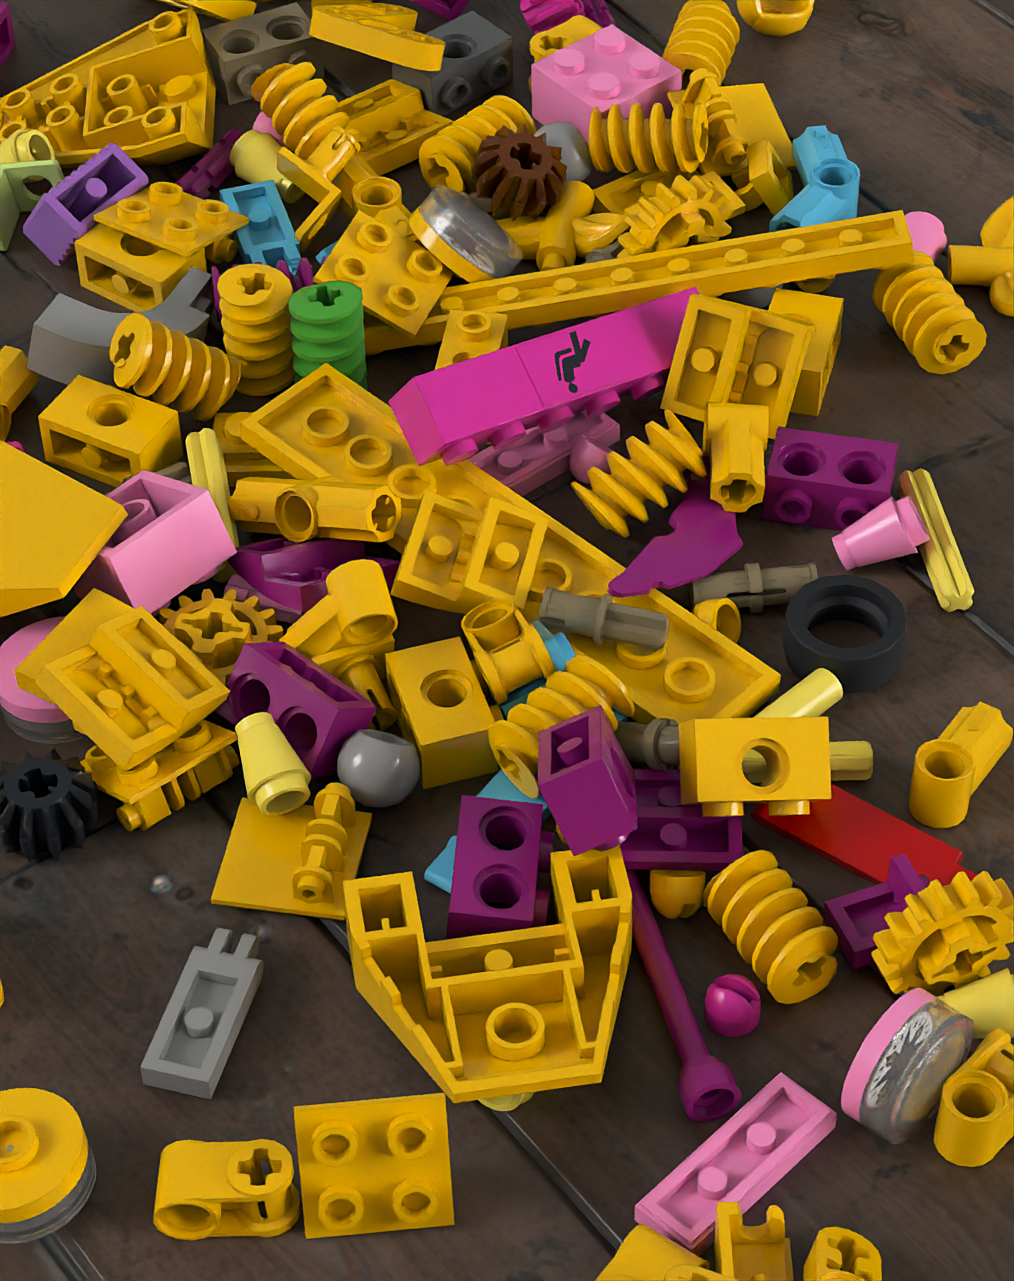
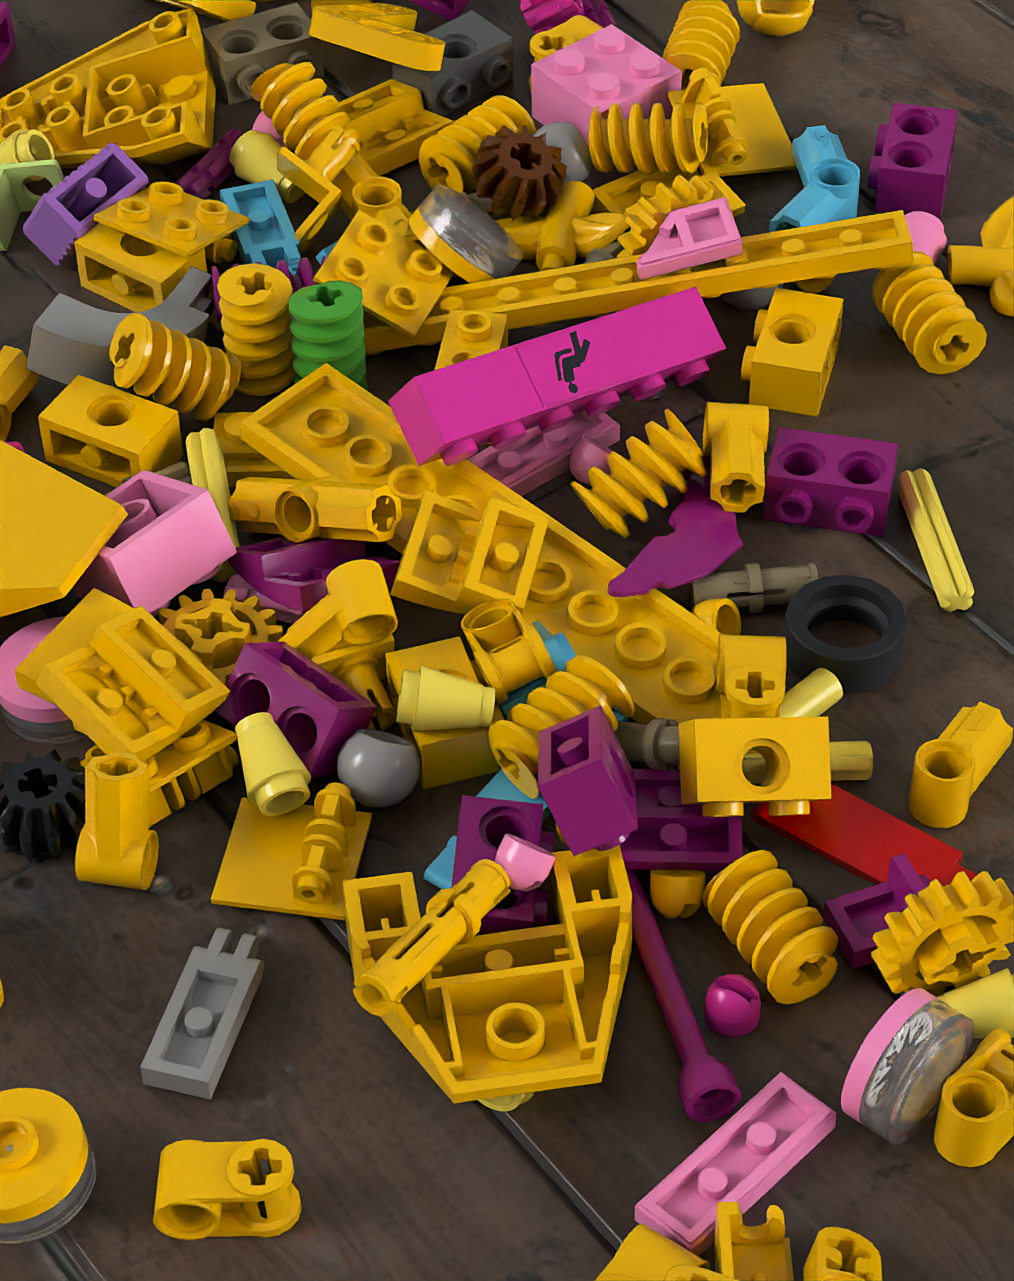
(115, 839): none -> yellow piece
(374, 1165): yellow hinge -> none
(443, 701): none -> light yellow cone
(450, 919): none -> yellow pin
(524, 862): none -> bright pink hinge
(603, 619): dark tan axle -> none
(691, 239): none -> bright pink tile
(736, 357): yellow slope -> none
(750, 676): none -> yellow piece
(764, 179): yellow tile -> none
(882, 534): bright pink cone -> none
(913, 159): none -> magenta brick

